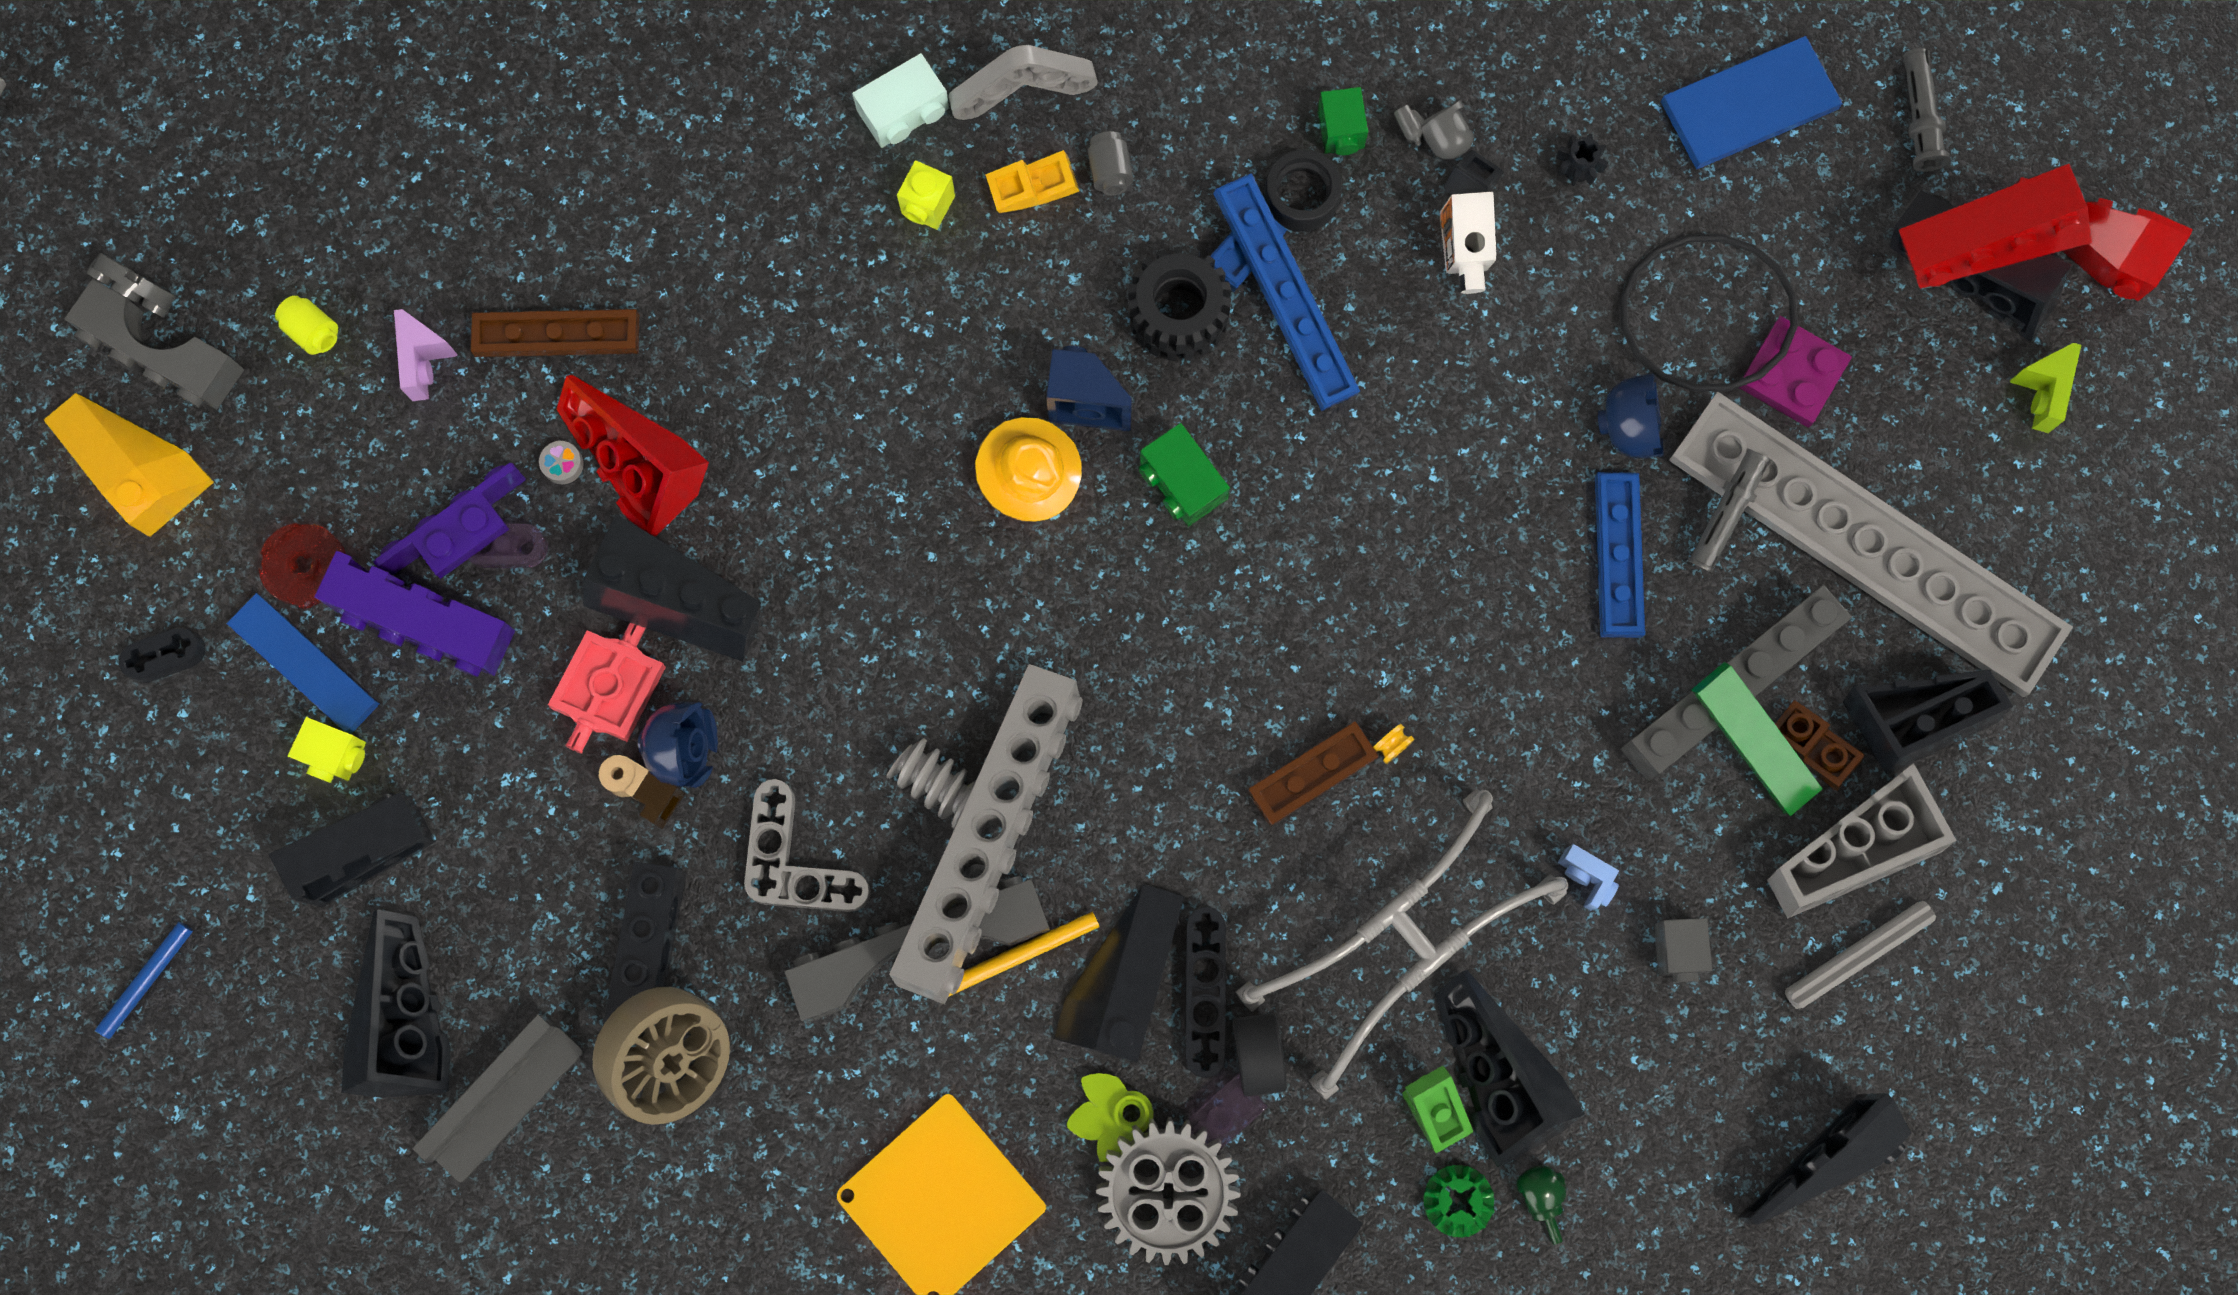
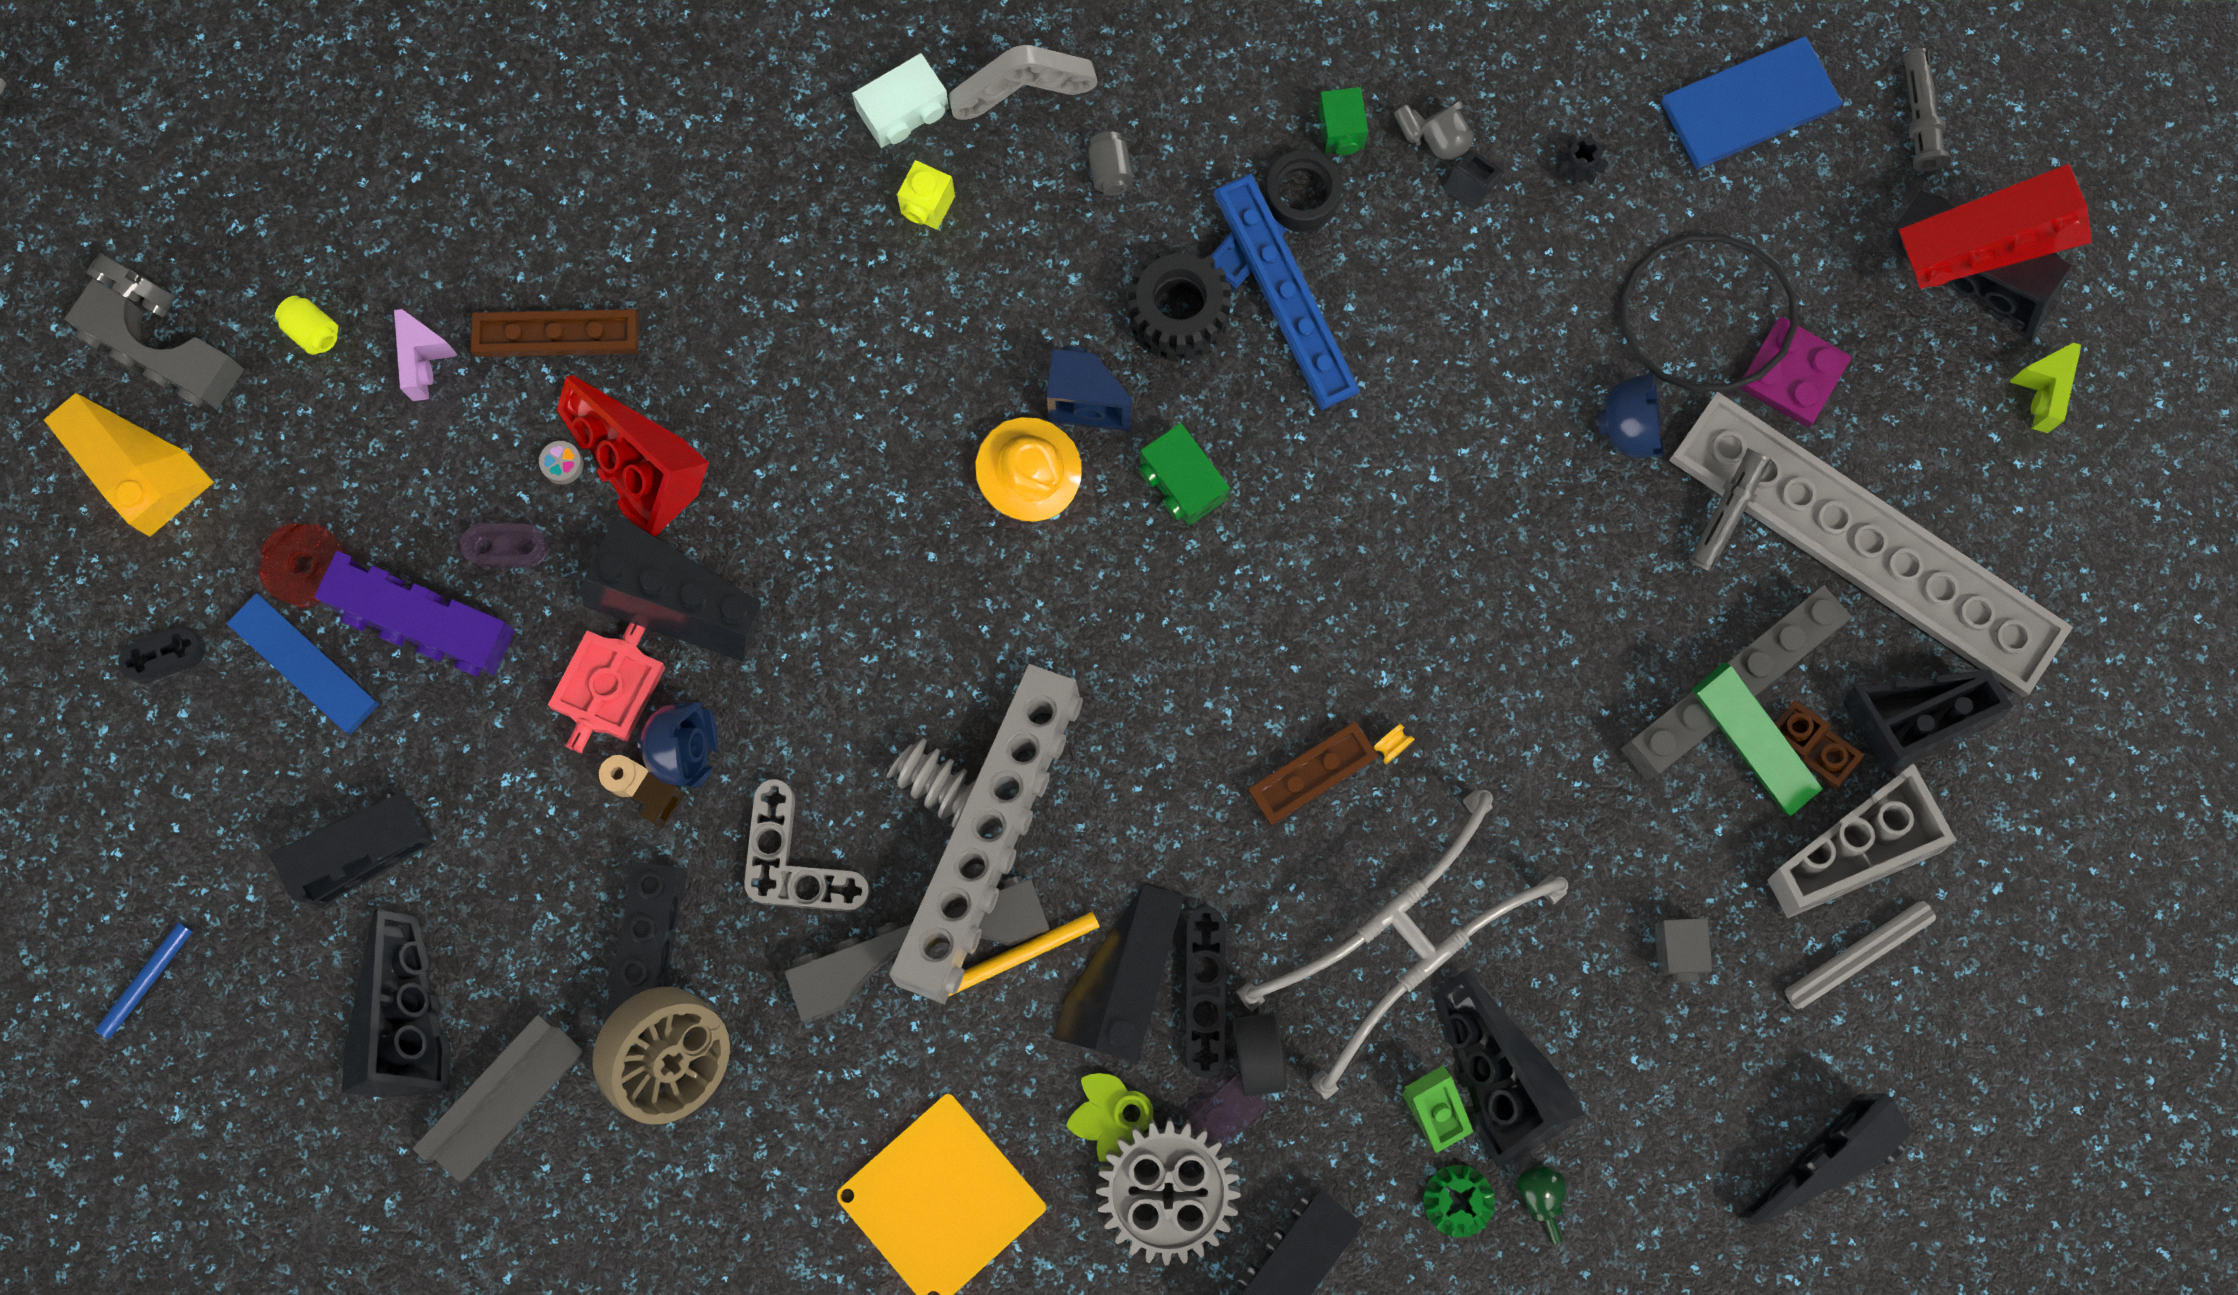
(327, 751): neon yellow brick -> none
(458, 530): dark purple bracket -> none
(1033, 184): yellow slope -> none
(1470, 223): white torso -> none
(1587, 868): light blue bracket -> none
(1619, 555): blue tile -> none
(2128, 249): red wedge -> none

